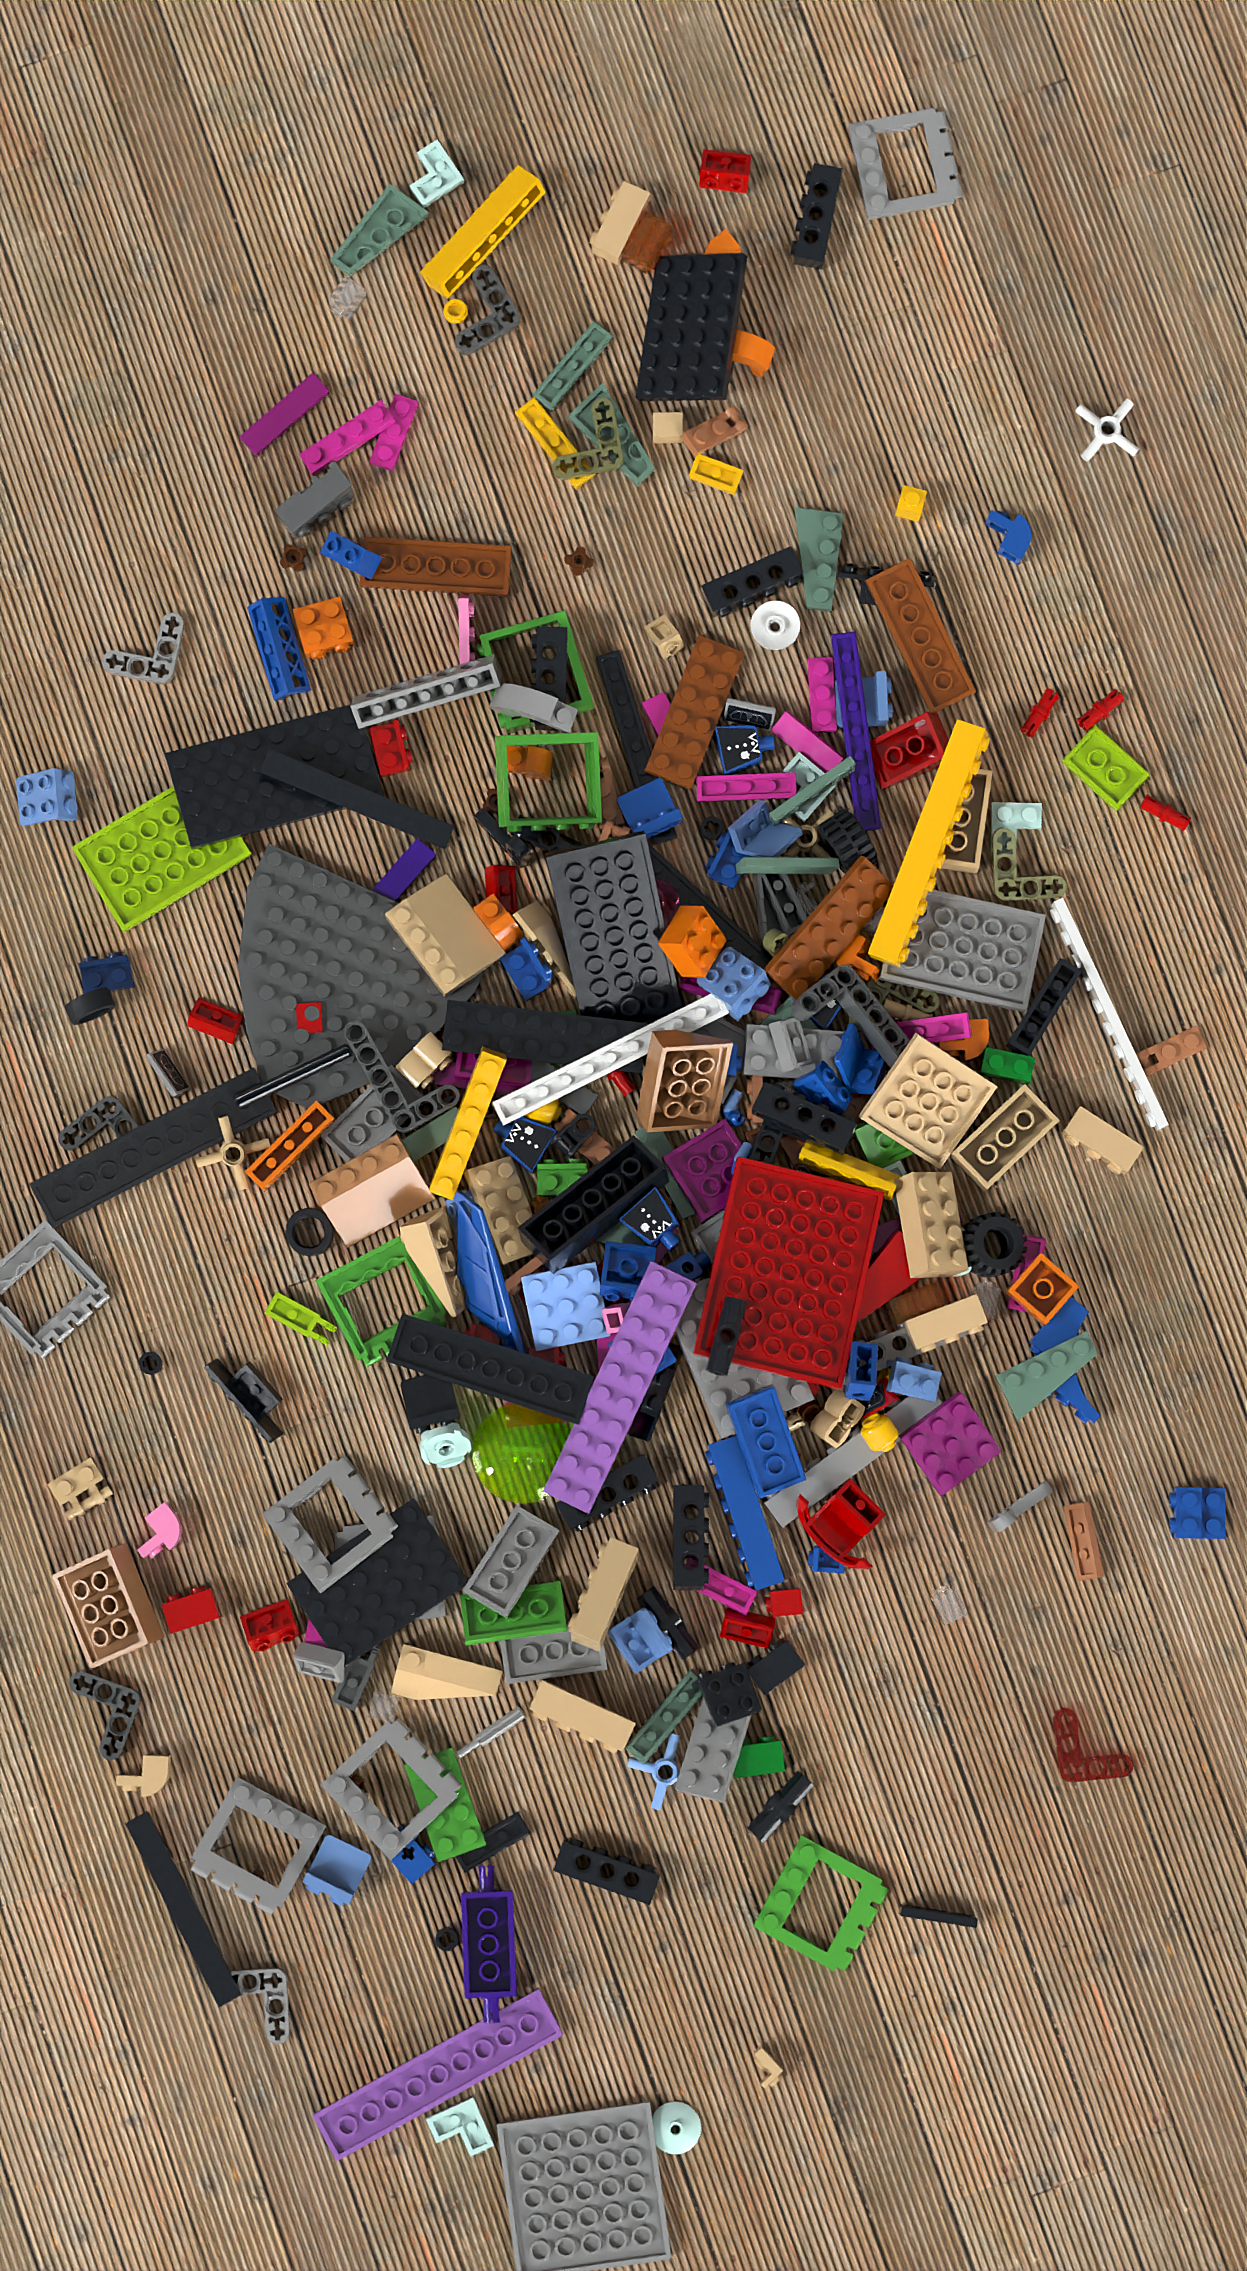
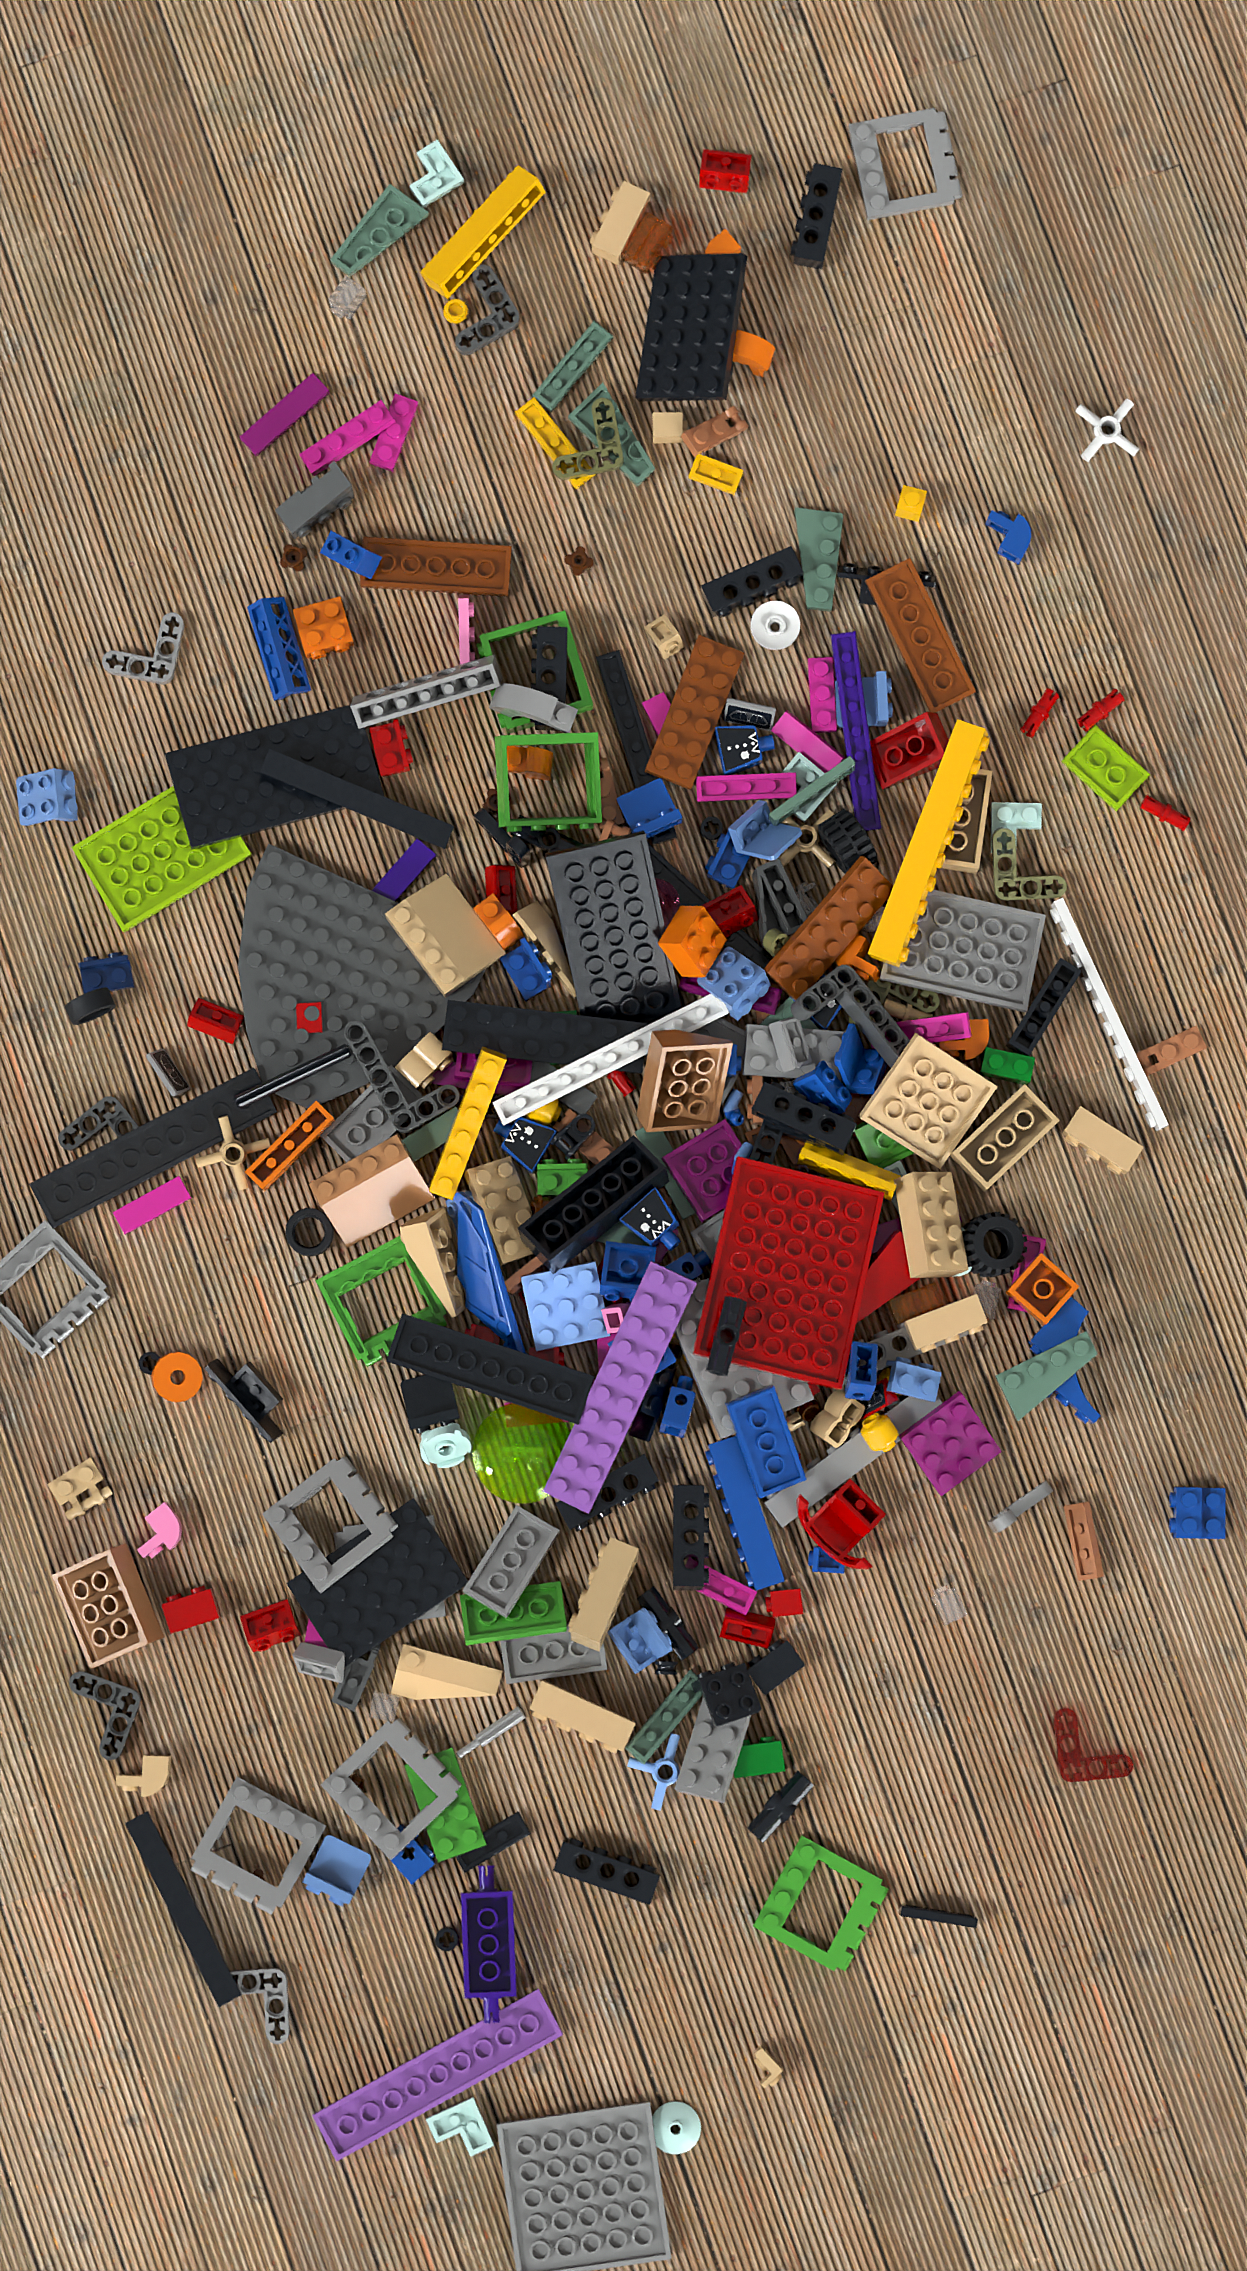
(152, 1205): none -> dark pink tile
(191, 1376): none -> orange tile
(297, 1317): lime hinge -> none
(666, 1667): none -> black bush
(677, 1416): none -> blue torso
(732, 911): none -> red bracket
(787, 865): sand green tile -> none

